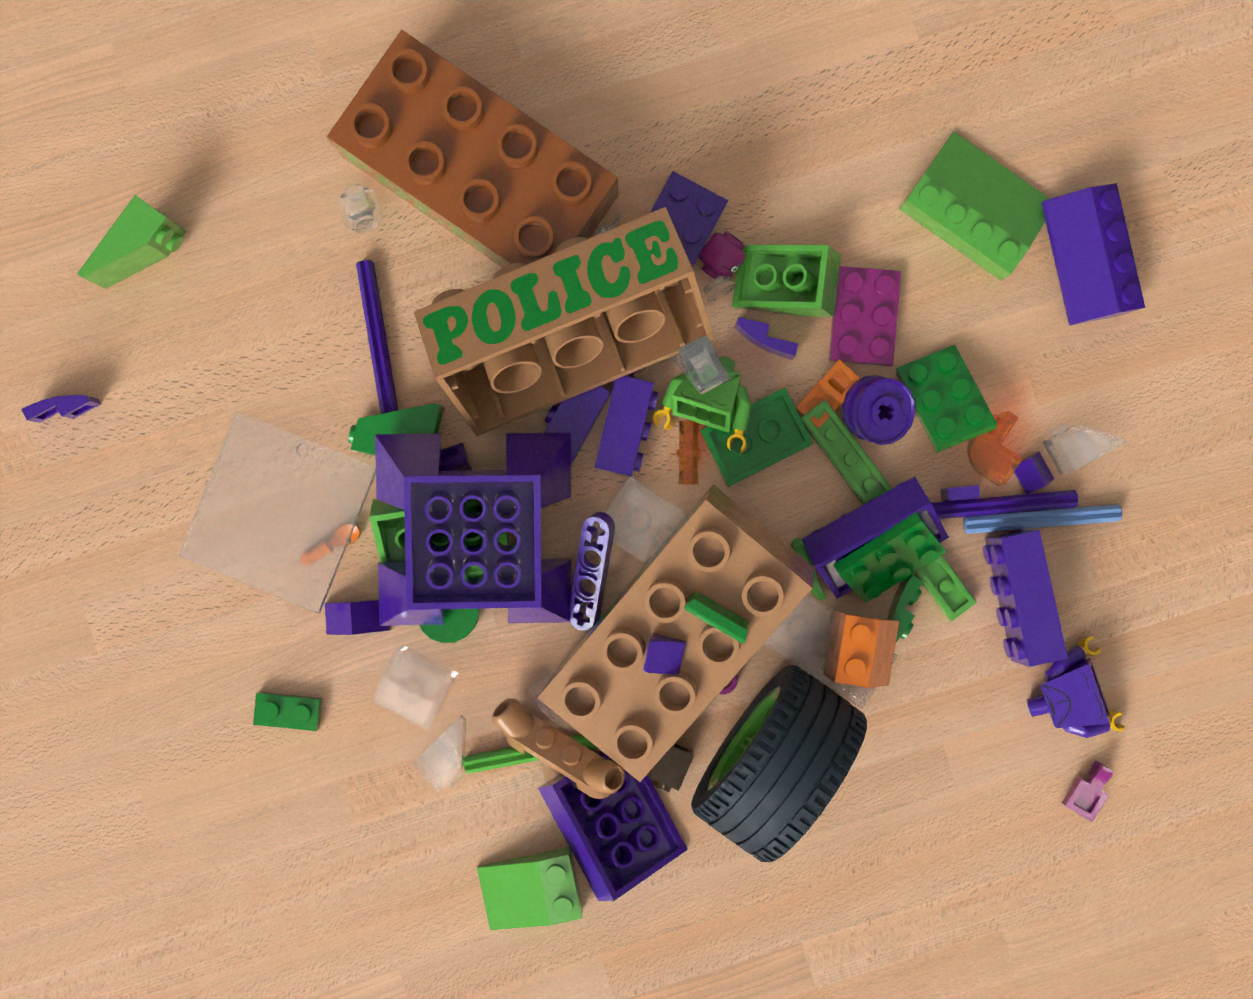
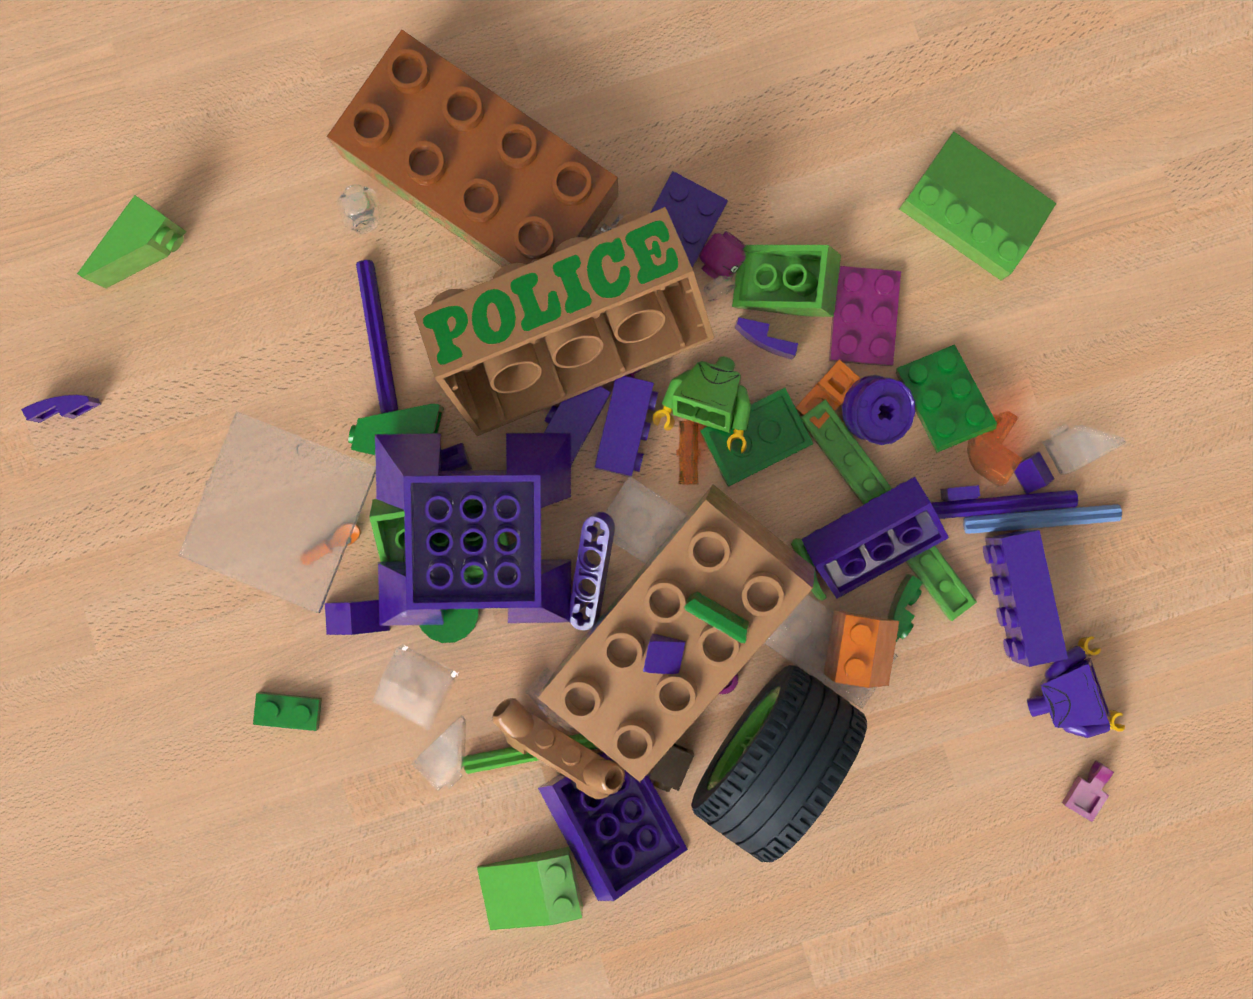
(701, 365): clear slope -> none
(890, 558): green plate -> none
(1093, 254): dark purple slope -> none

